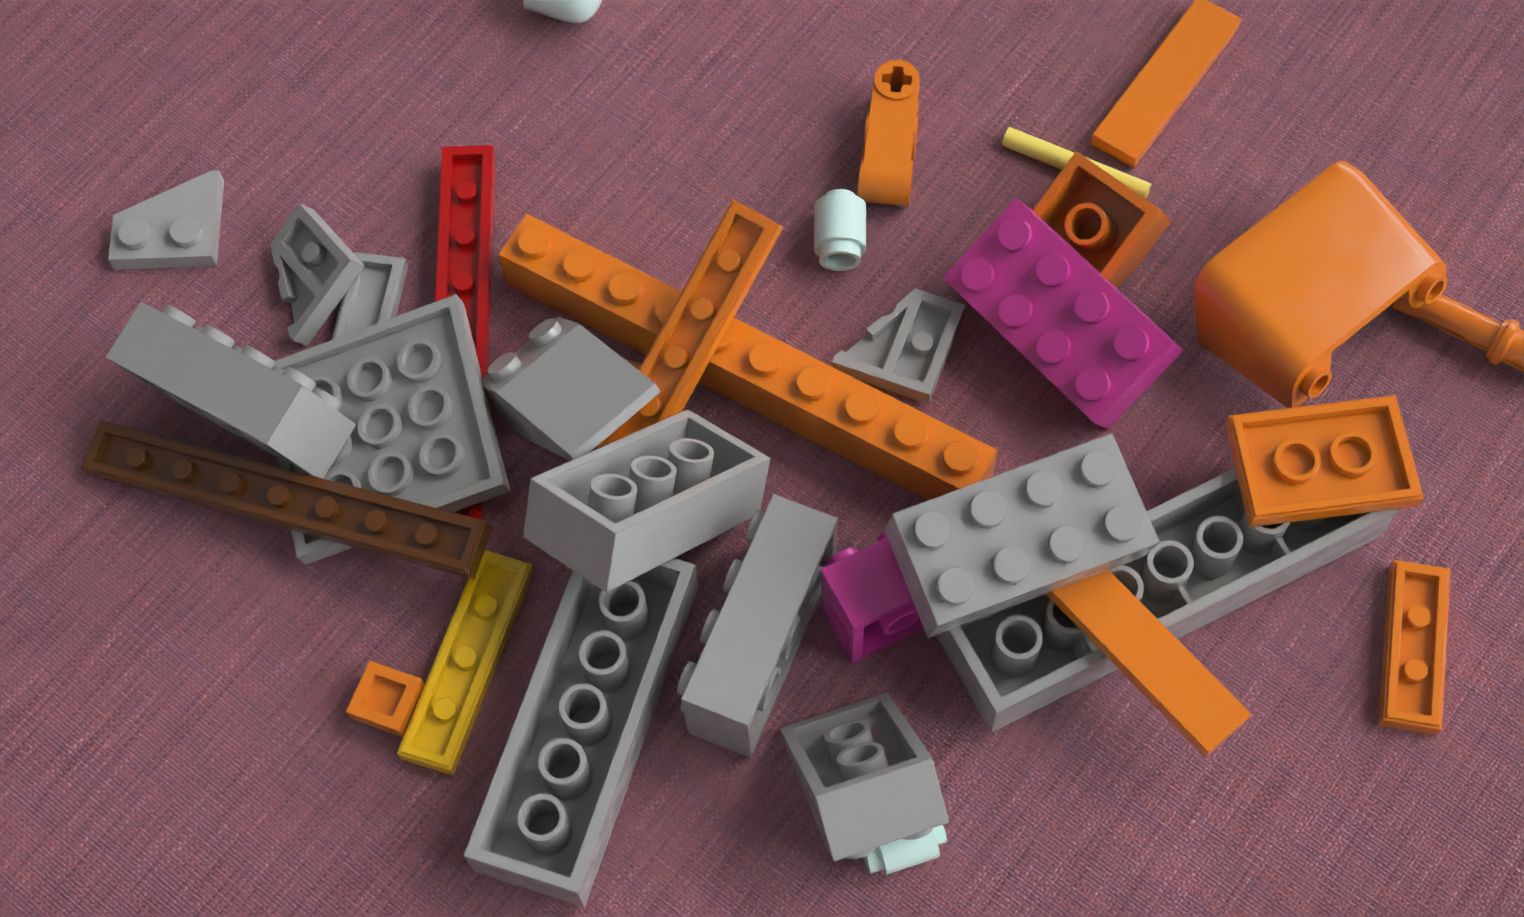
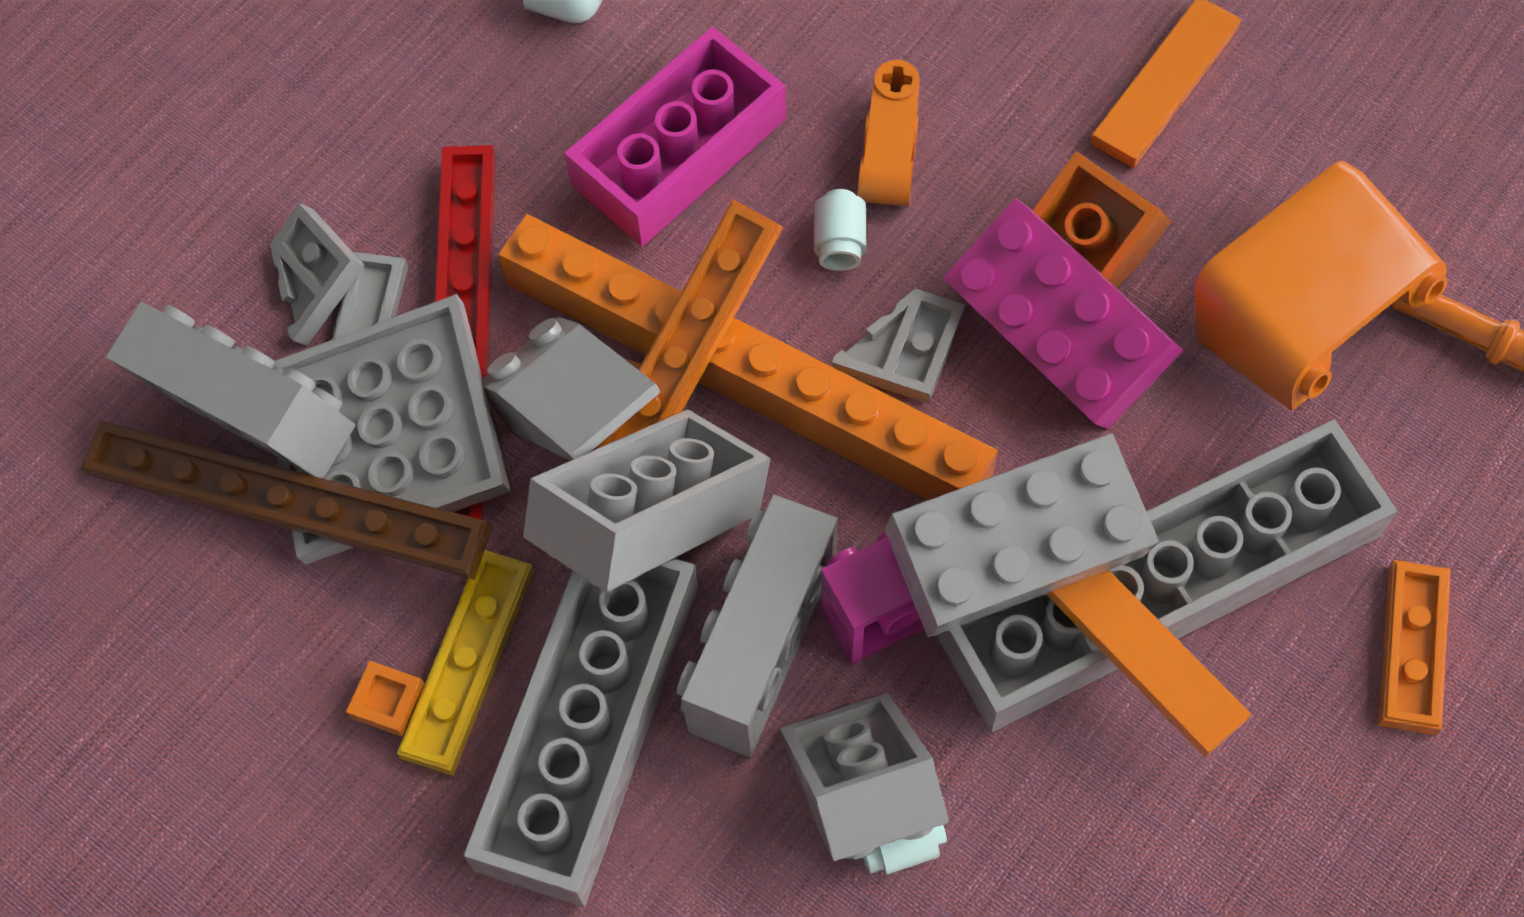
(171, 228): light grey wing -> none
(676, 136): none -> dark pink brick
(1059, 157): light yellow bar -> none
(1323, 461): orange tile -> none

